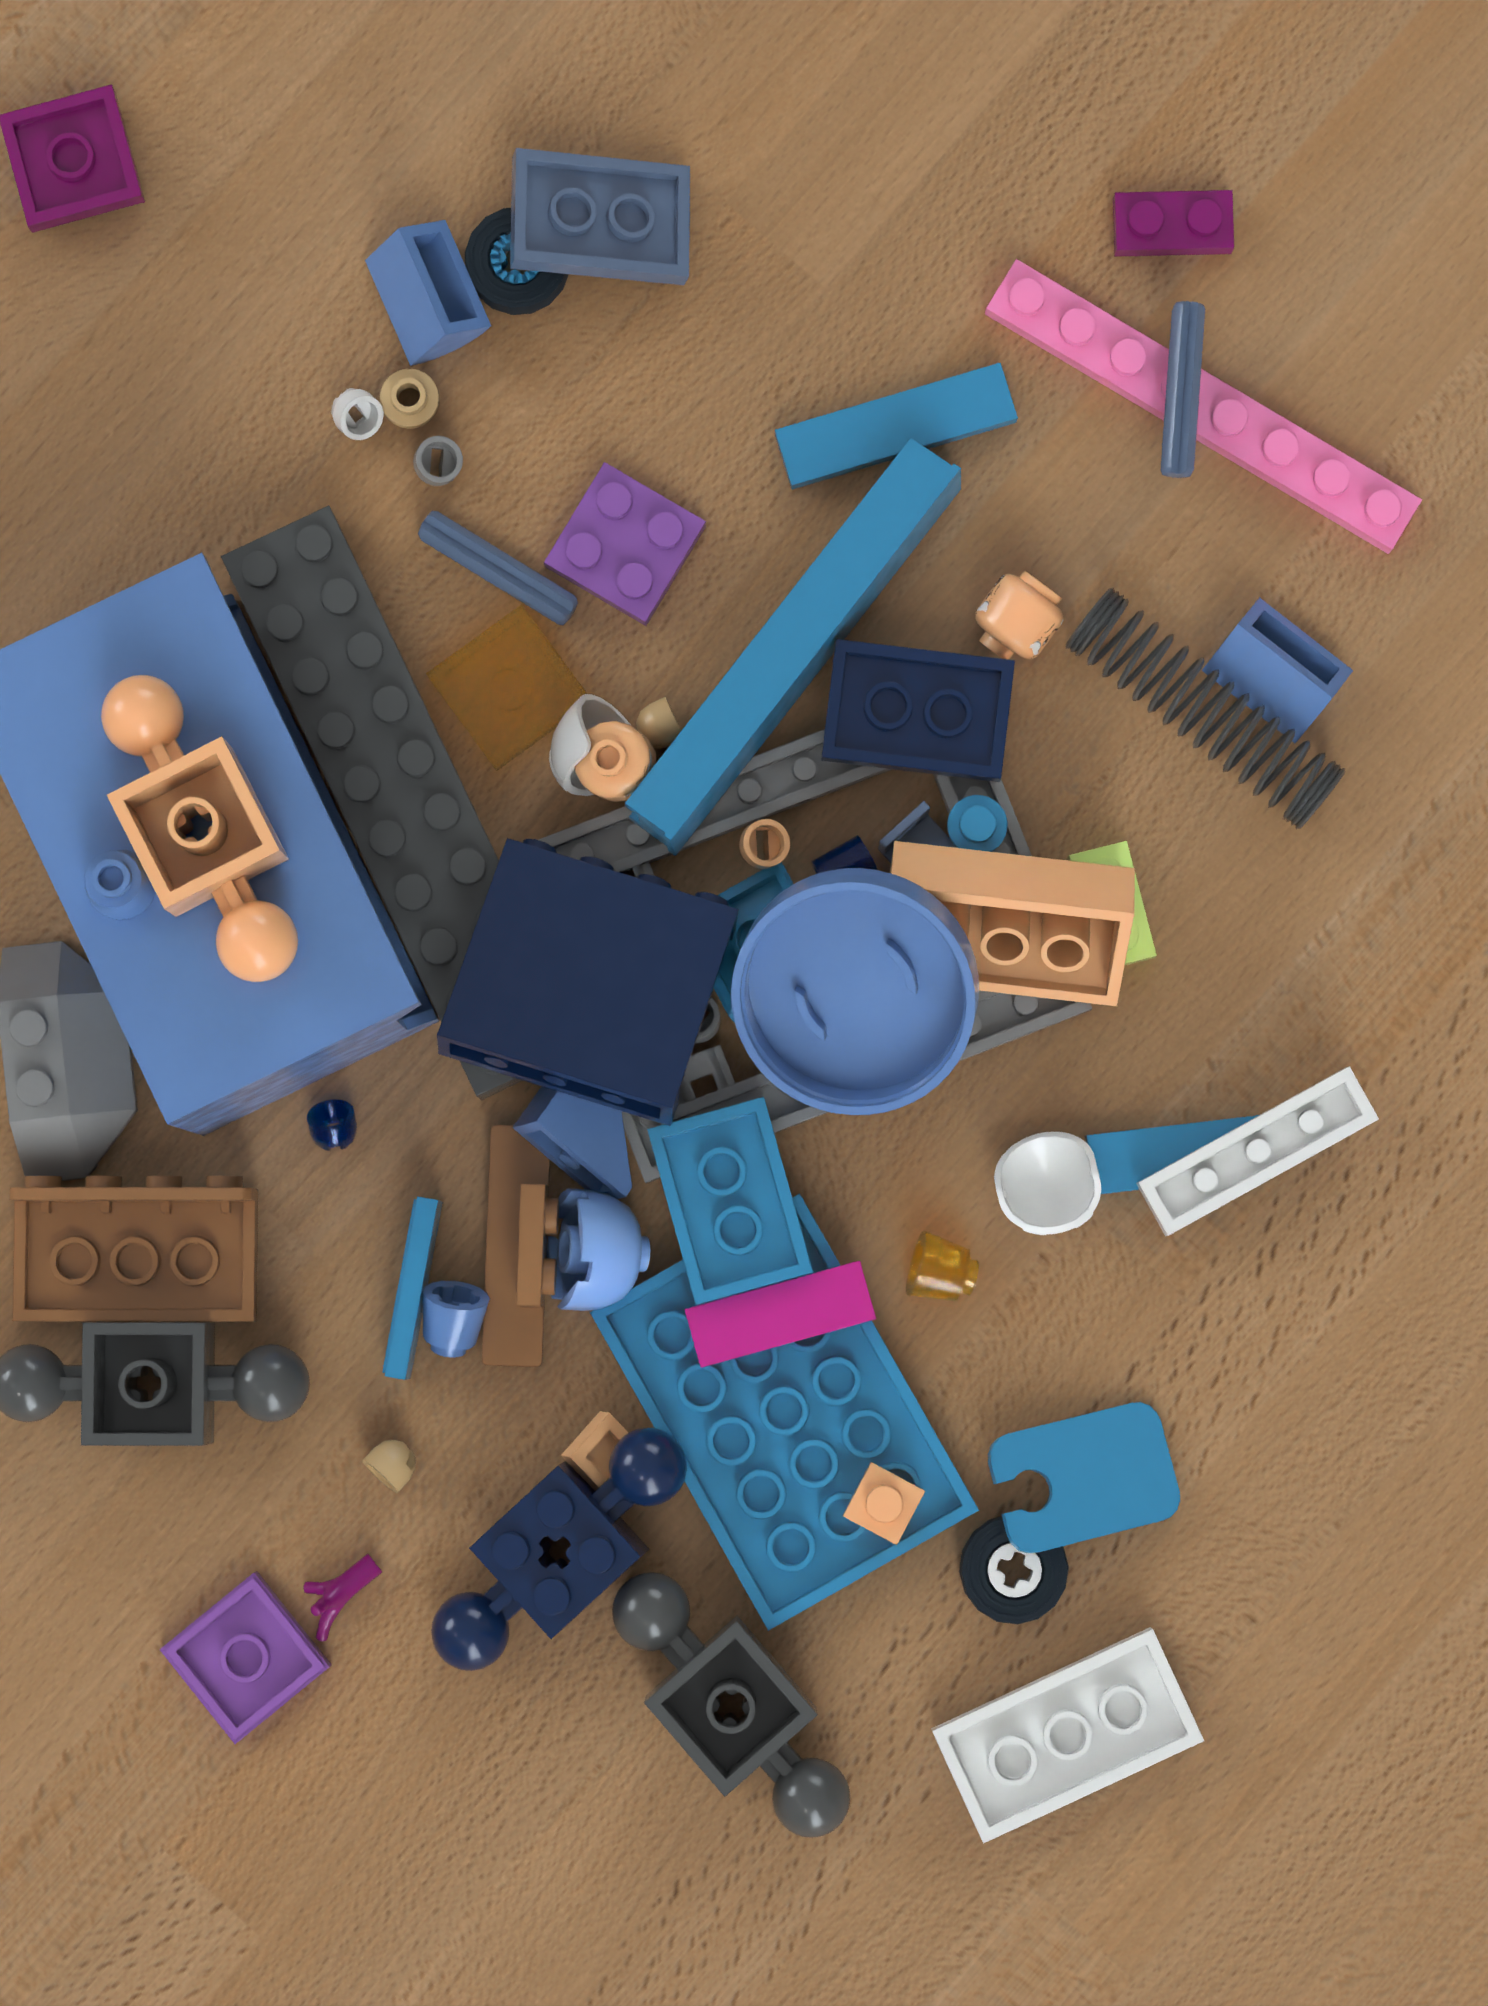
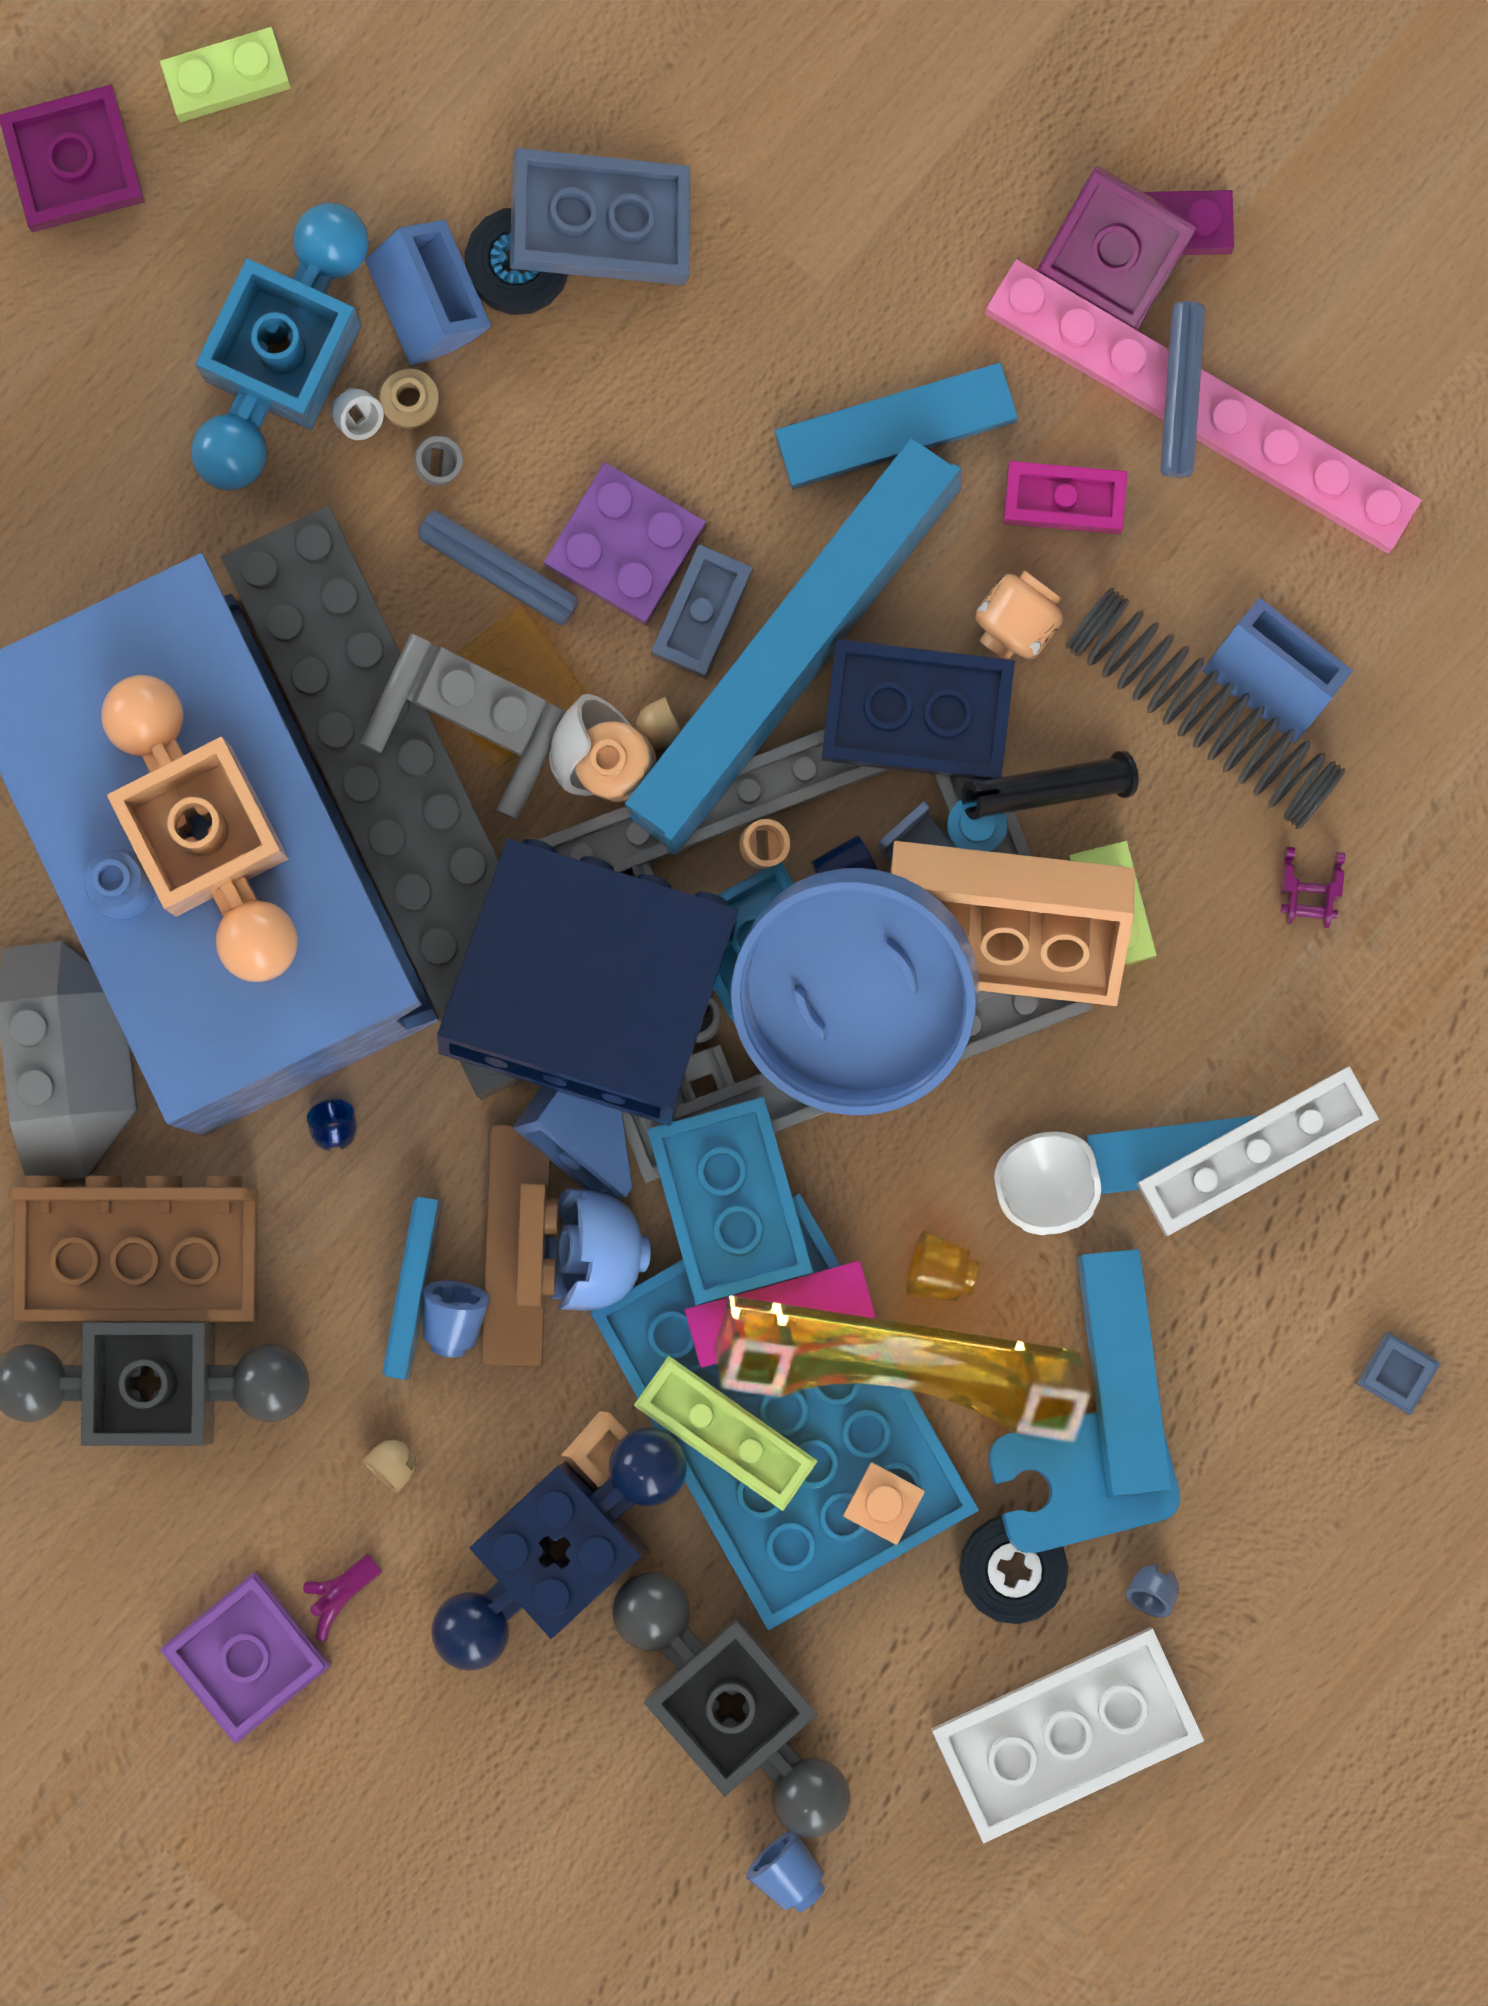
(225, 74): none -> yellowish green plate
(266, 309): none -> dark azure brick
(473, 701): none -> light grey plate
(702, 611): none -> sand blue plate
(725, 1433): none -> yellowish green tile
(788, 1873): none -> medium blue hat
(795, 1348): none -> clear yellow arch
(1052, 786): none -> black pin
(1065, 497): none -> dark pink plate
(1117, 247): none -> magenta tile
(1123, 1373): none -> dark azure tile
(1153, 1591): none -> sand blue hinge
(1331, 891): none -> magenta piece
(1398, 1373): none -> sand blue tile

